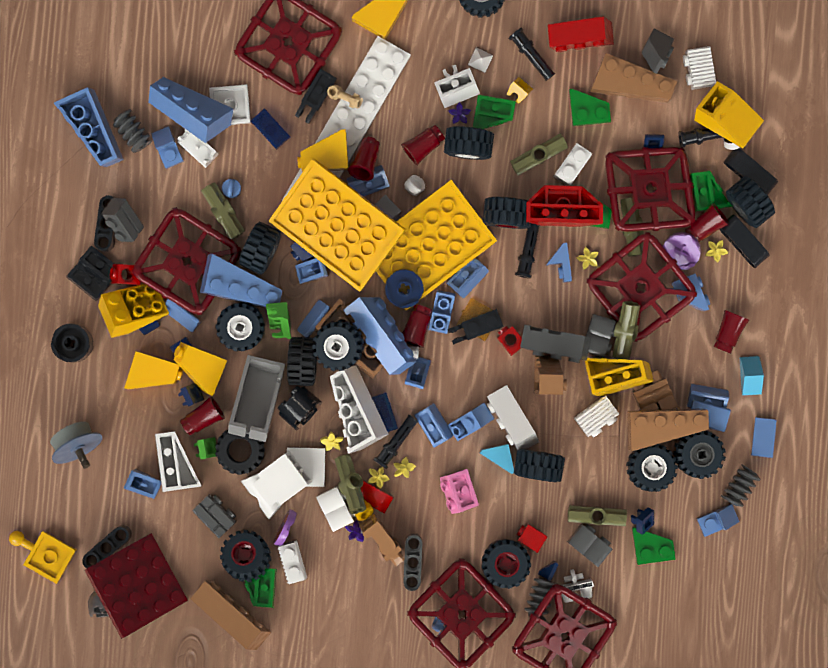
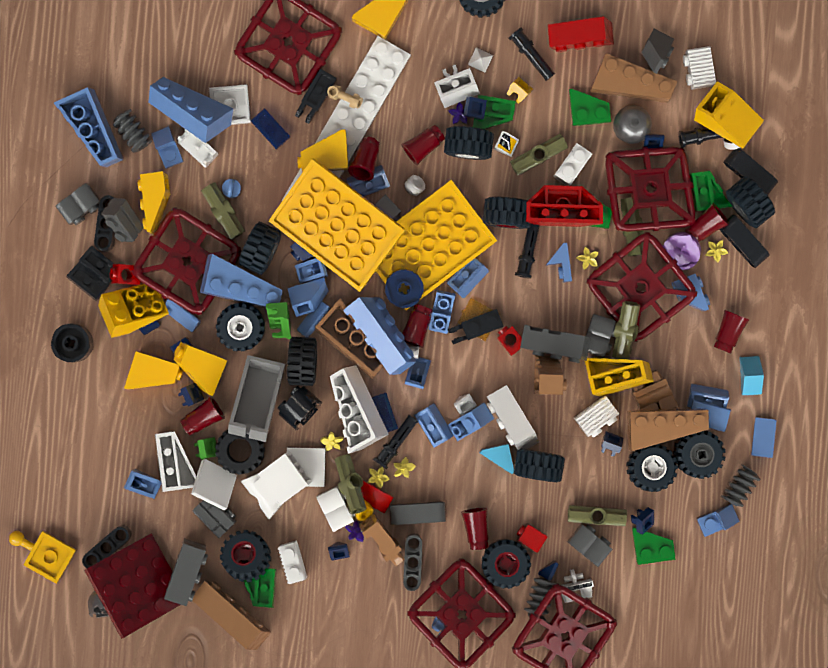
(74, 443): piece -> none
(78, 204): none -> dark grey brick
(155, 194): none -> yellow slope
(186, 572): none -> dark grey wedge
(214, 484): none -> white tile
(285, 527): medium lavender tile -> none
(307, 296): none -> medium blue slope
(338, 345): black wheel -> none
(338, 551): none -> dark blue slope
(417, 513): none -> dark grey beam
(459, 491): bright pink bracket -> none
(464, 404): none -> white slope
(475, 108): none -> dark blue tile
(476, 527): none -> dark red plant
(506, 143): none -> slope
(612, 442): none -> tile
(632, 124): none -> flat silver cylinder

